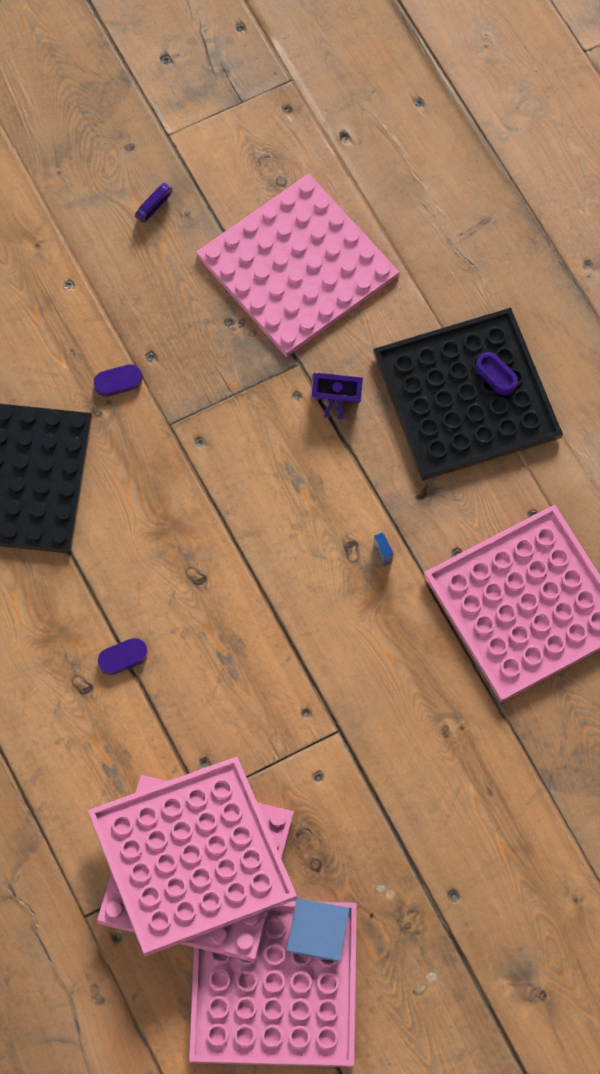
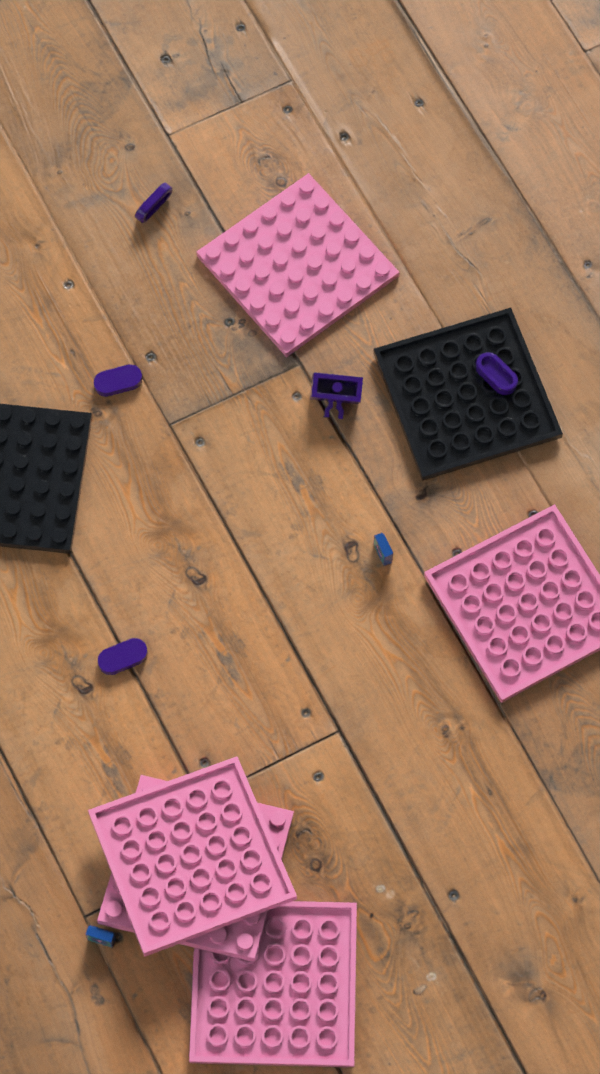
(100, 936): none -> blue tile
(318, 930): medium blue tile -> none

